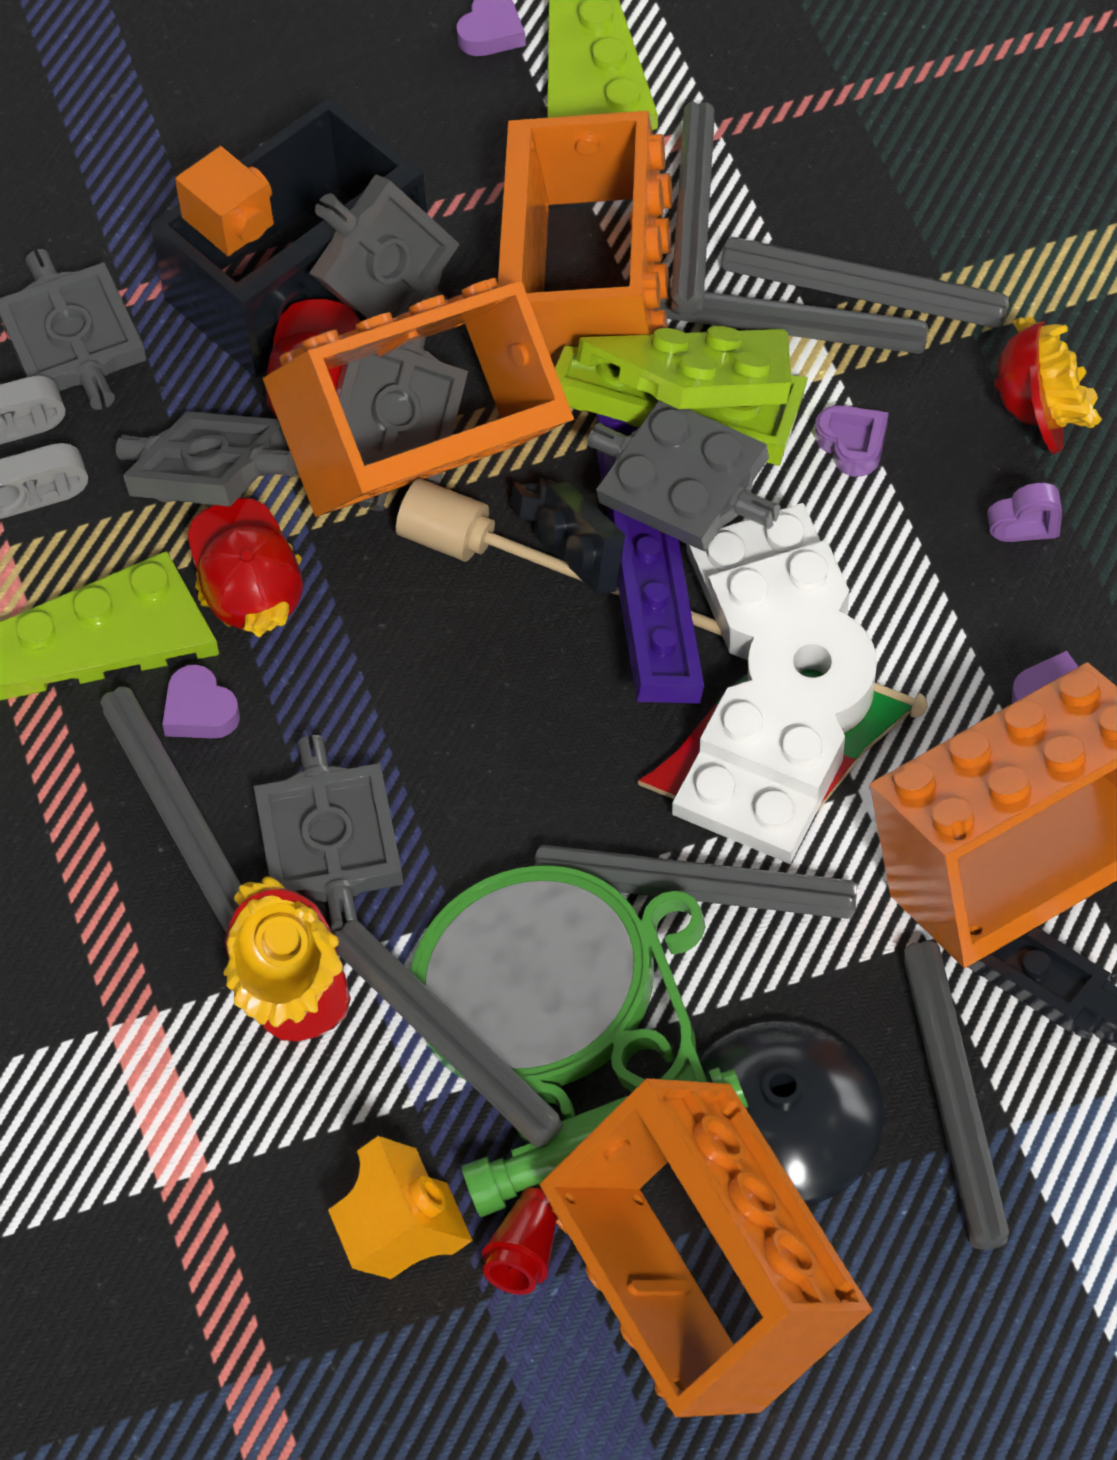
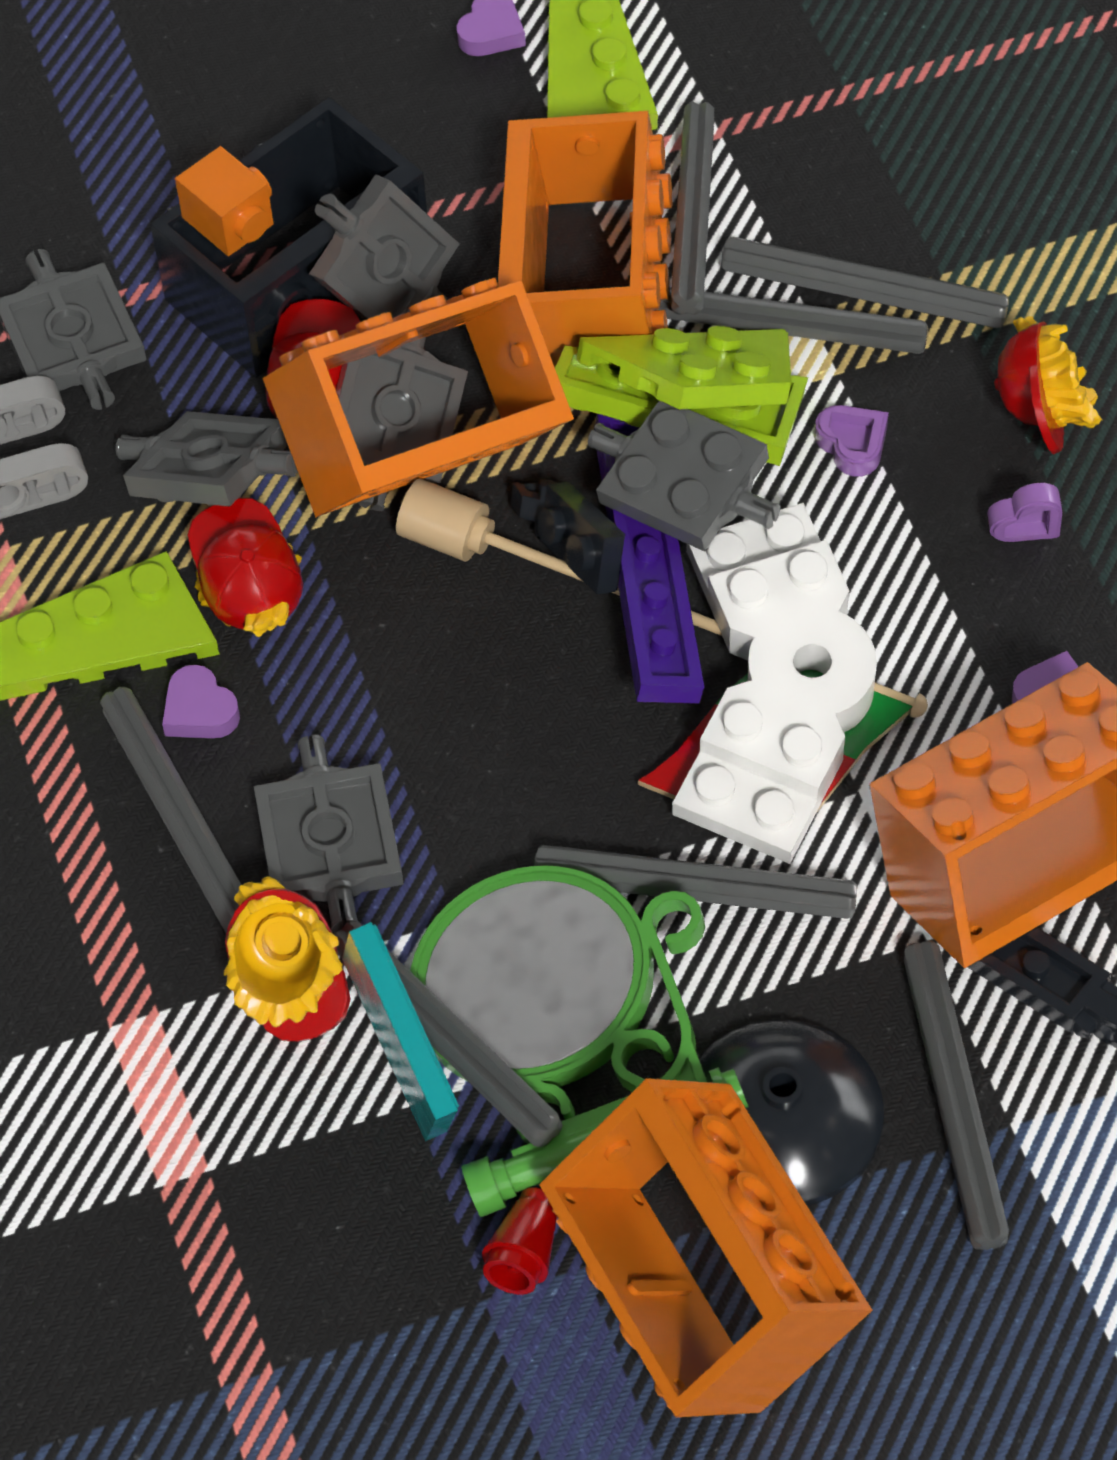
(396, 1212): light orange brick -> none
(399, 1031): none -> teal tile

